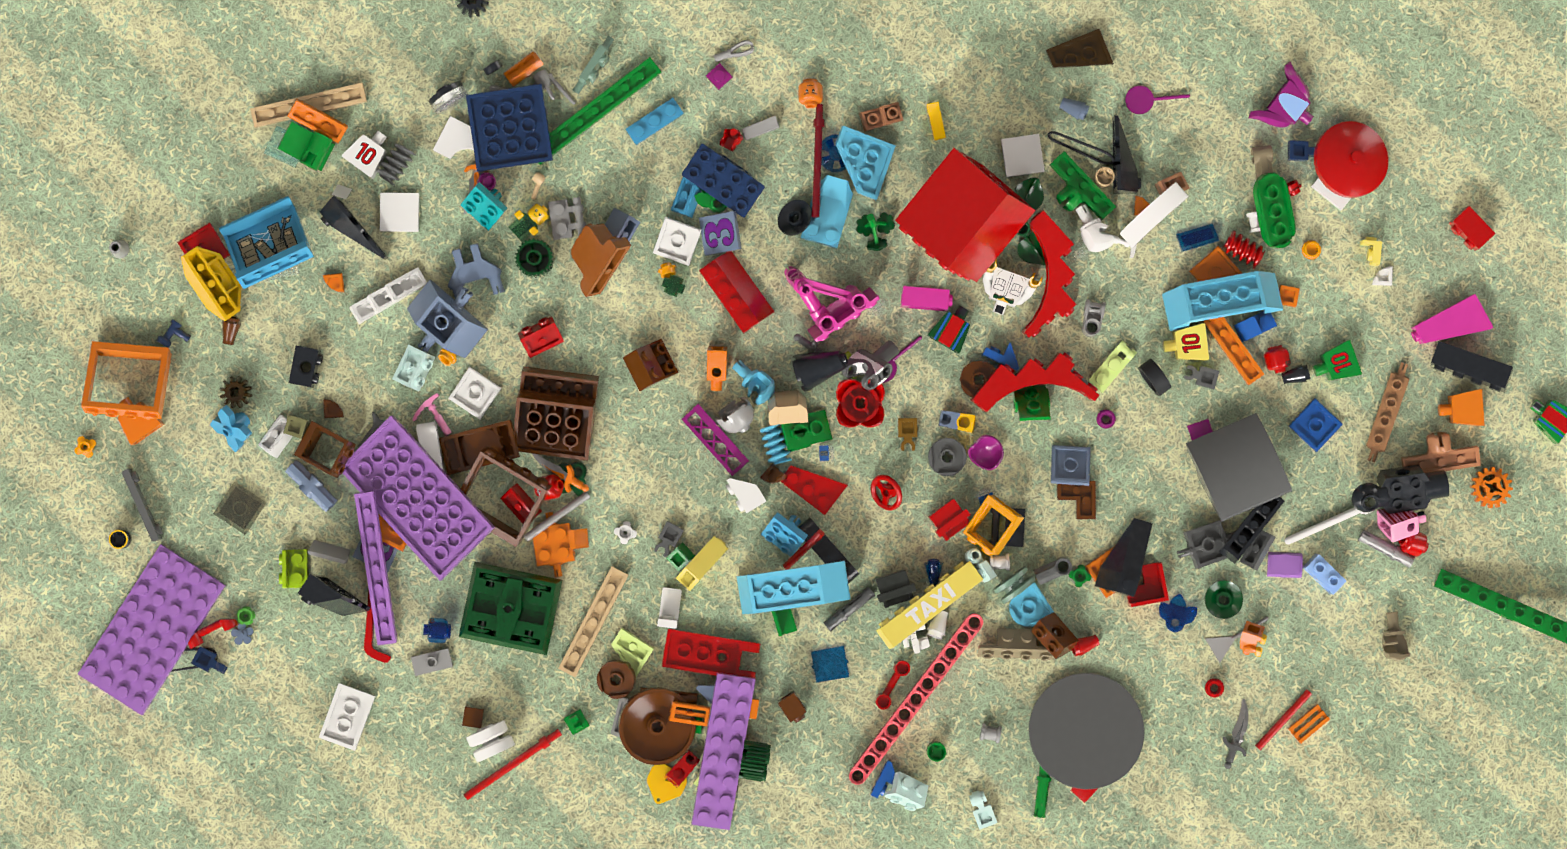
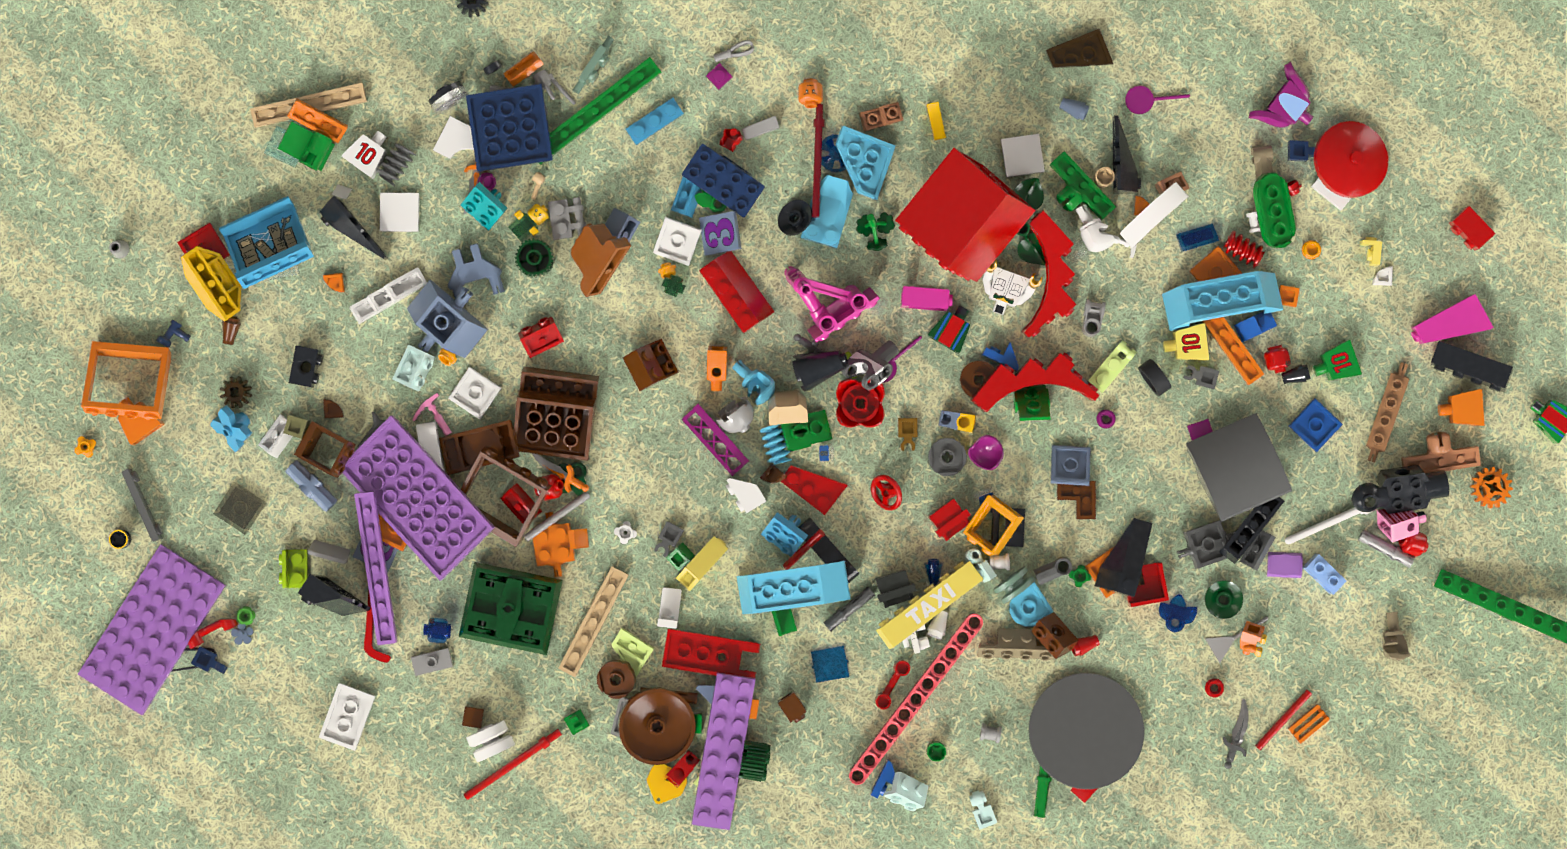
(673, 711): orange tile -> none
(1078, 151): black piece -> none

